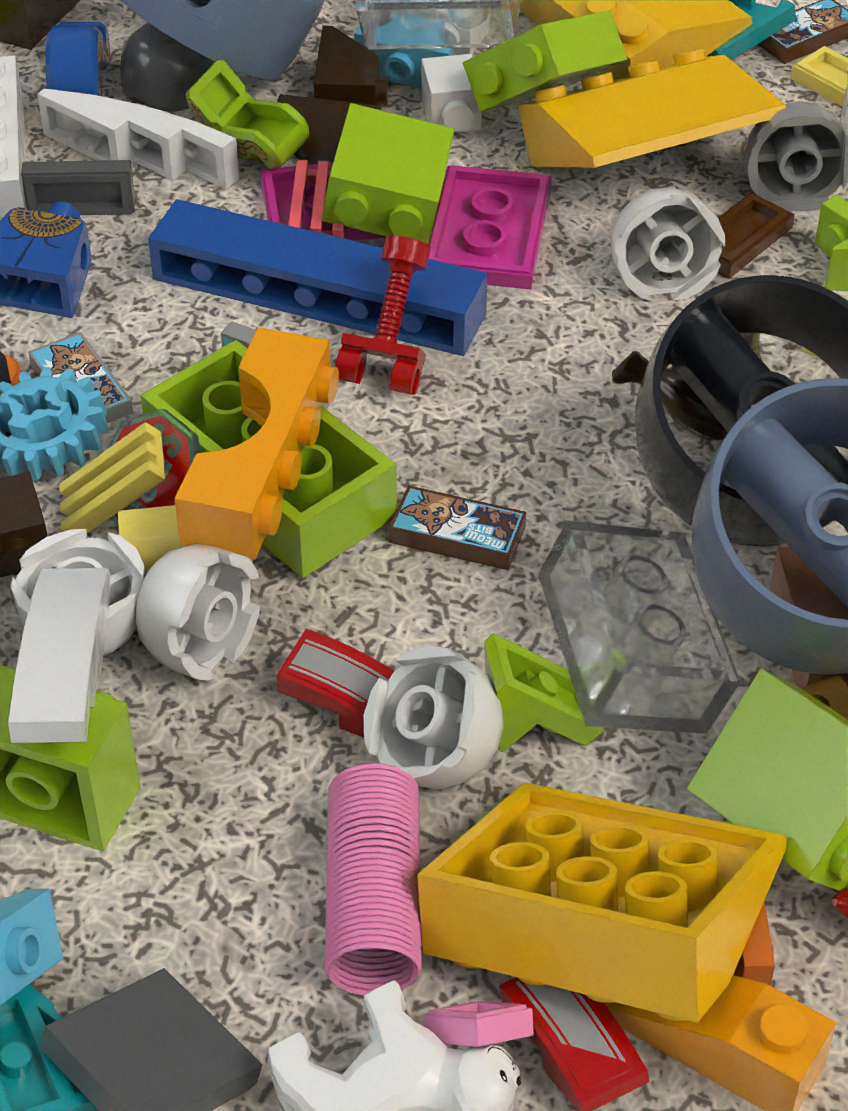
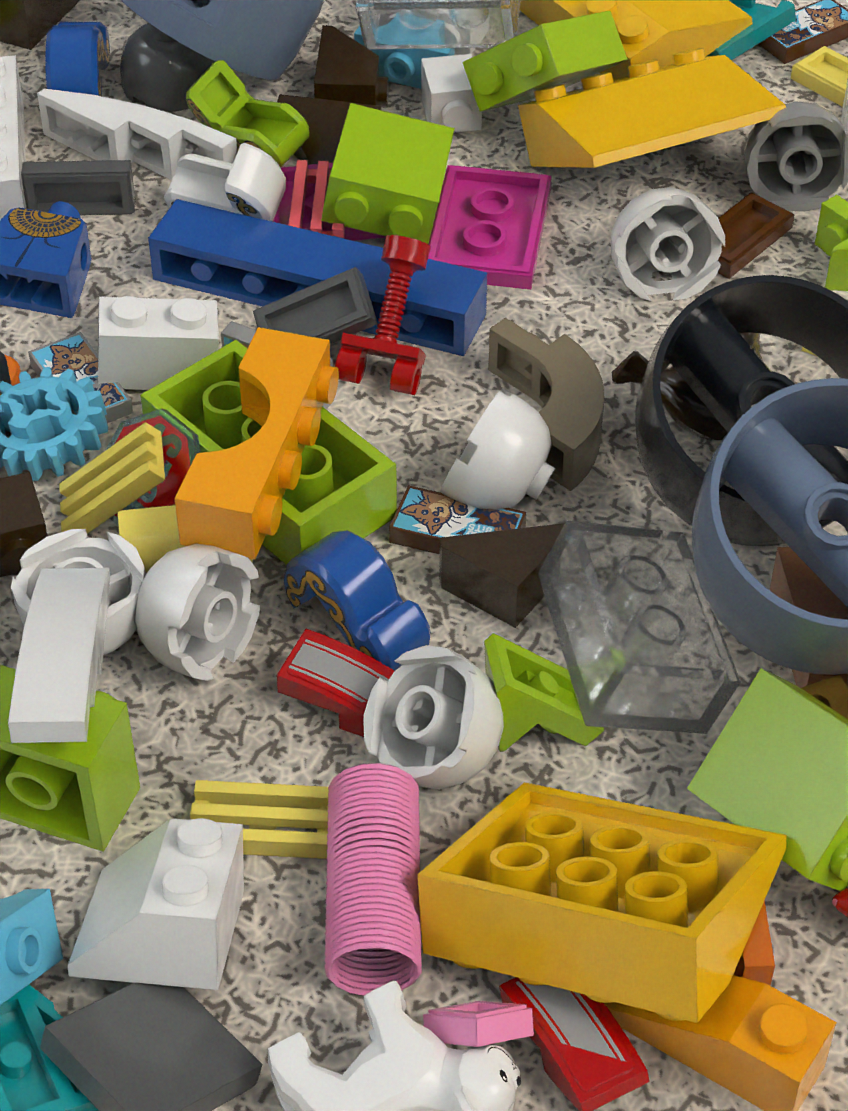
(153, 338): none -> white slope
(165, 908): none -> white slope
(246, 187): none -> white animal
(264, 809): none -> light yellow tile
(323, 309): none -> dark grey tile
(358, 595): none -> blue animal
(498, 569): none -> dark brown slope
(502, 457): none -> white cylinder
(564, 385): none -> dark tan arch

